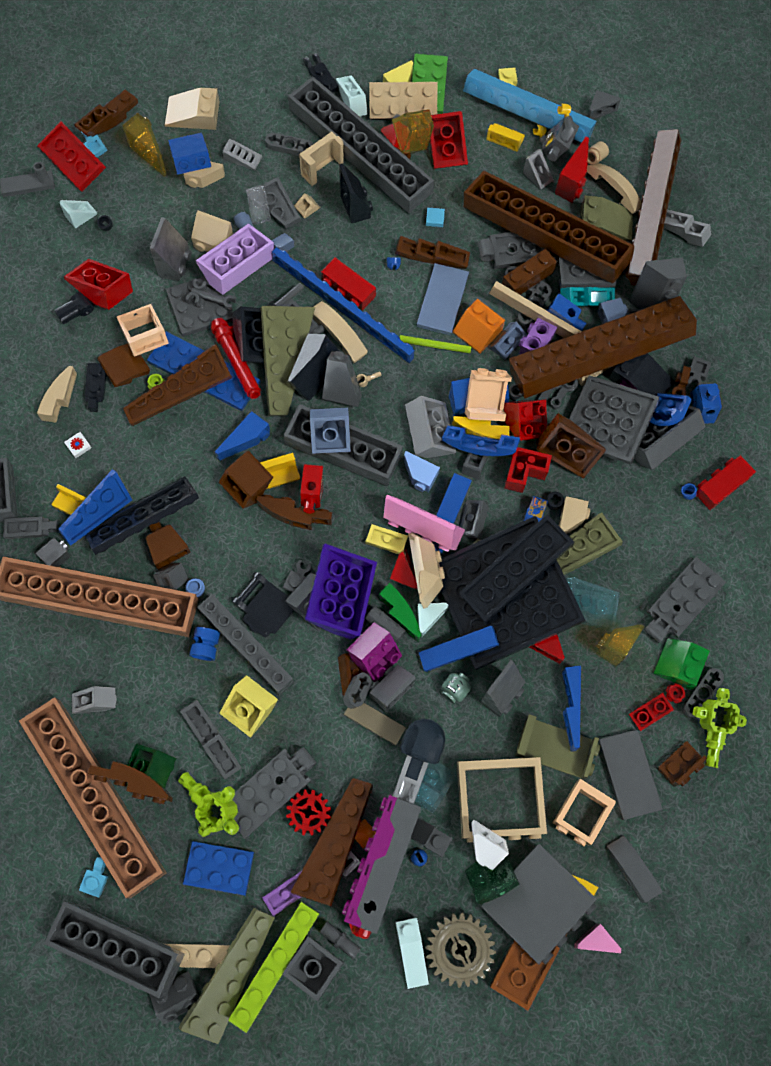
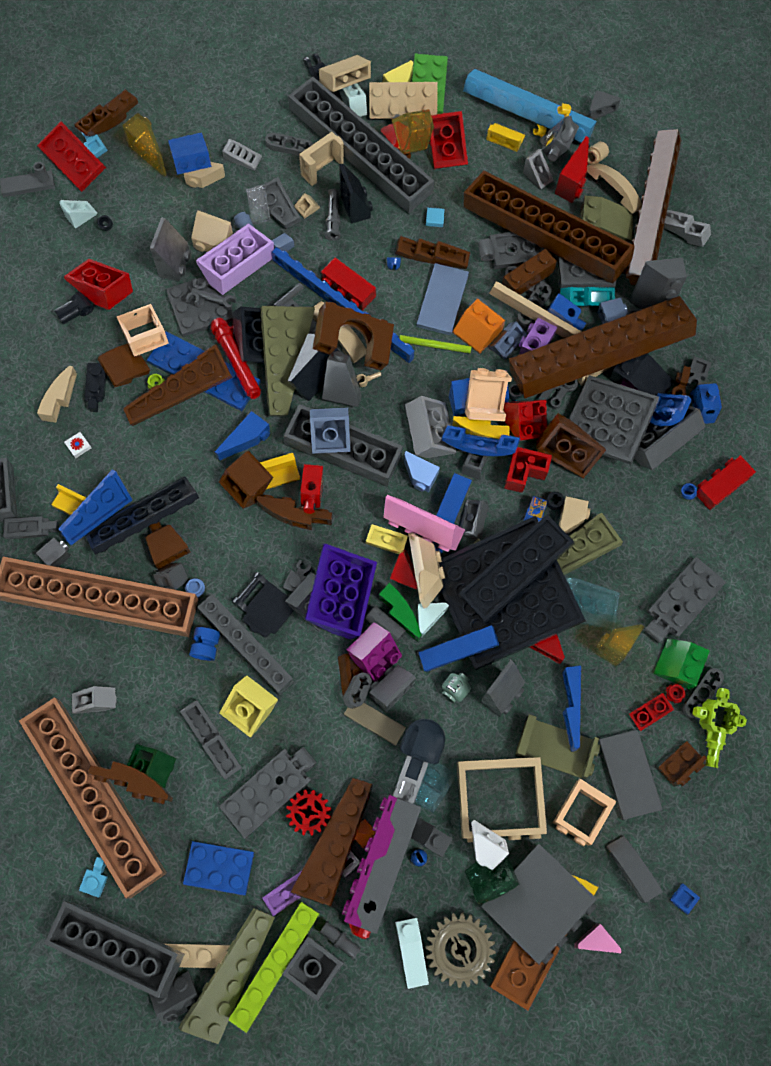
(193, 109): tan slope -> none
(204, 799): lime piece -> none
(333, 221): none -> dark grey pin
(345, 73): none -> tan brick
(375, 331): none -> reddish brown arch
(508, 75): light yellow plate -> none
(684, 899): none -> blue tile

